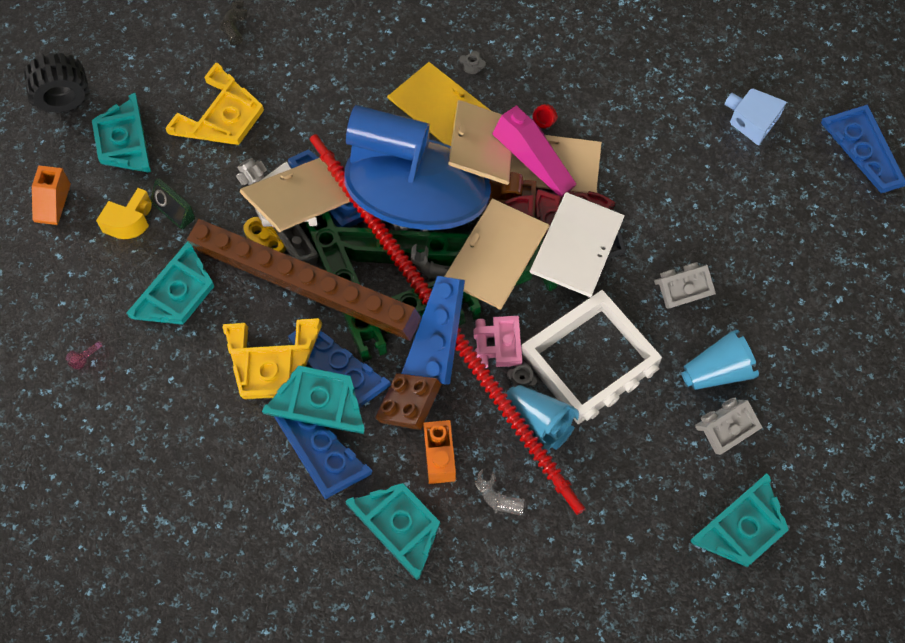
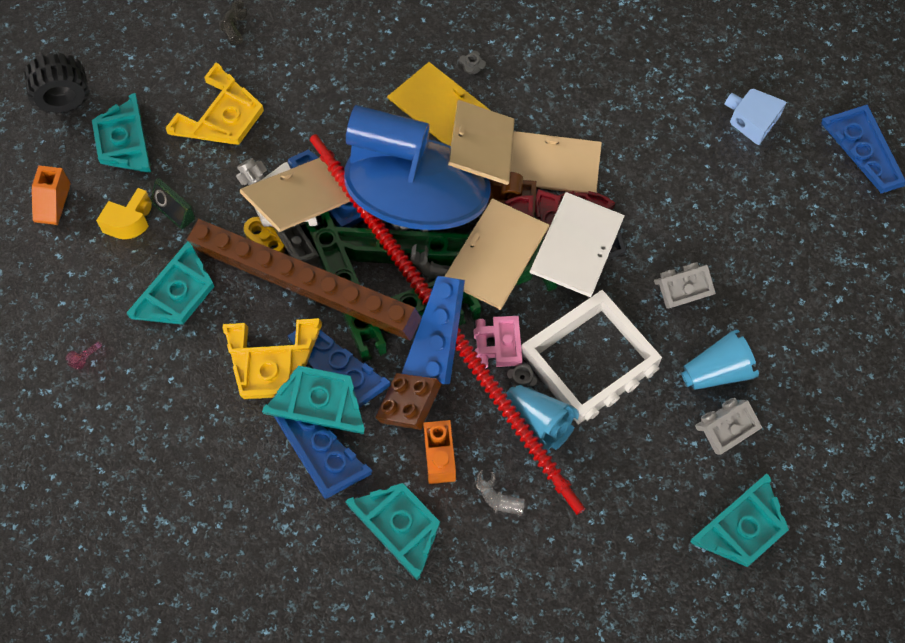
(532, 148): dark pink wedge -> none
(545, 116): red tile -> none

